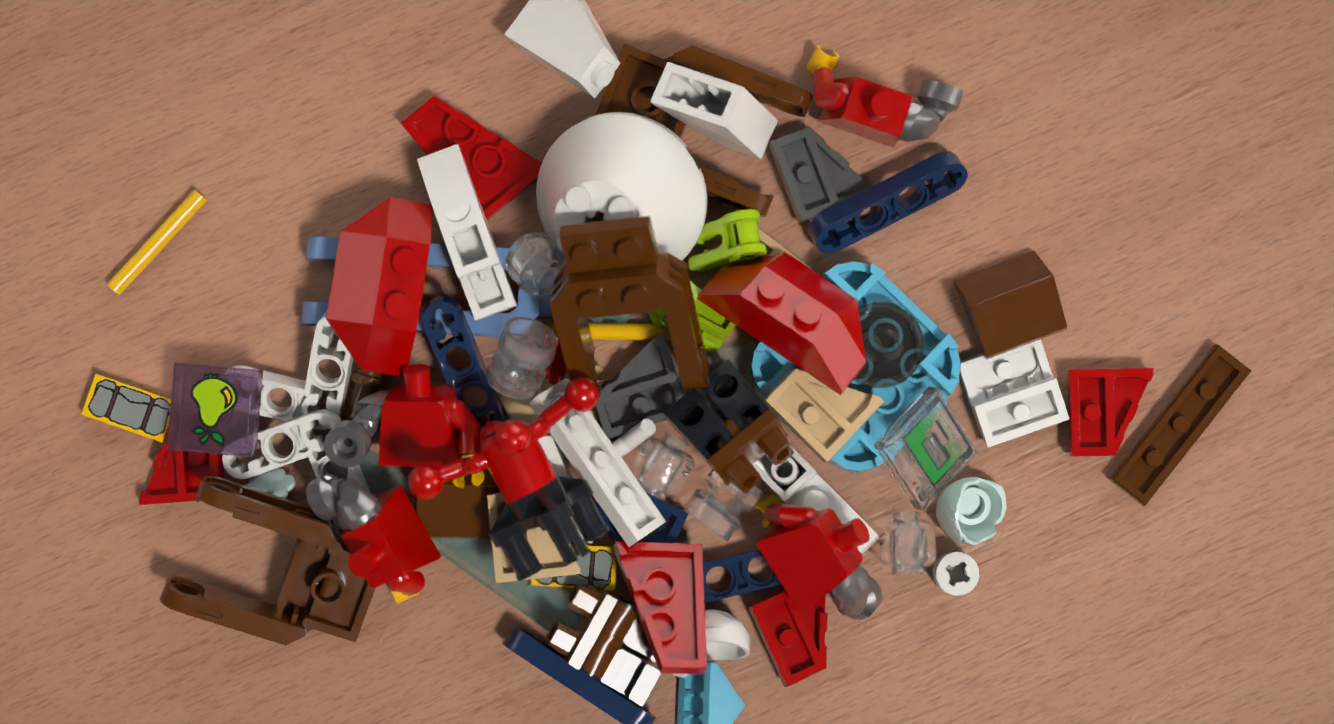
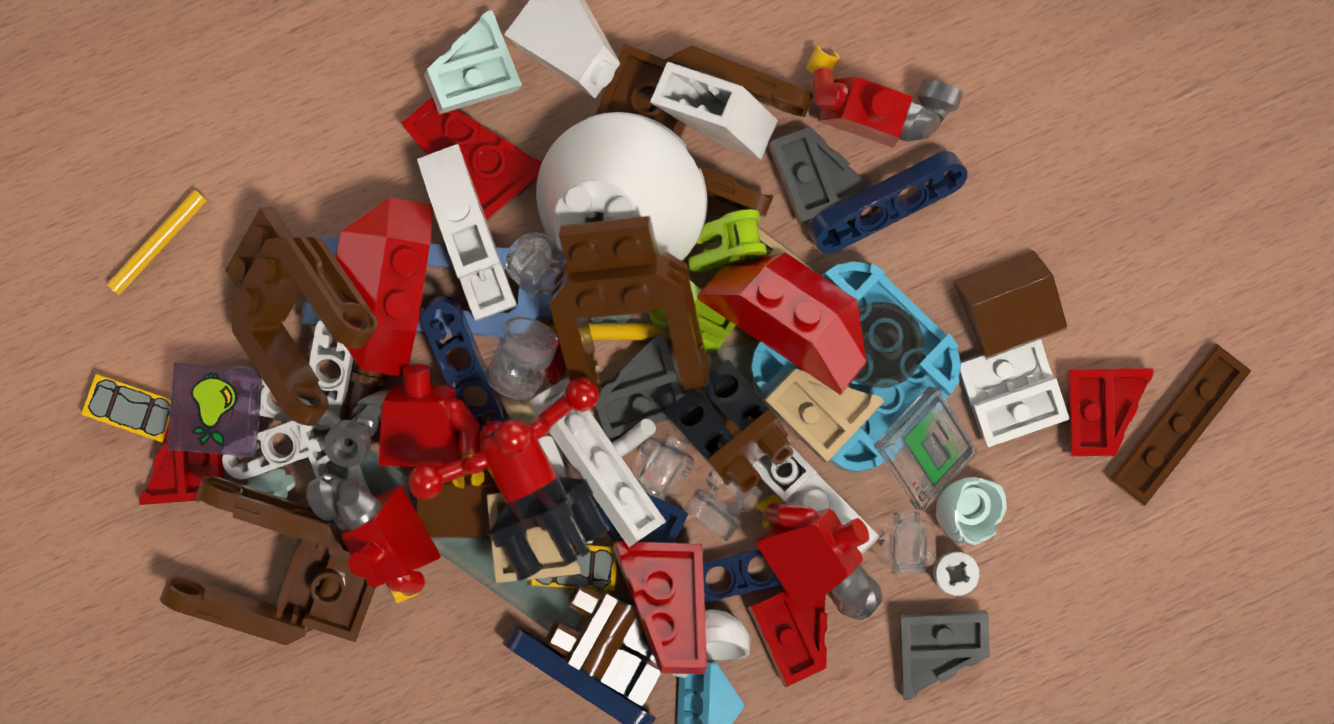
(269, 276): none -> reddish brown plate
(473, 68): none -> light aqua wing
(940, 645): none -> dark grey wing

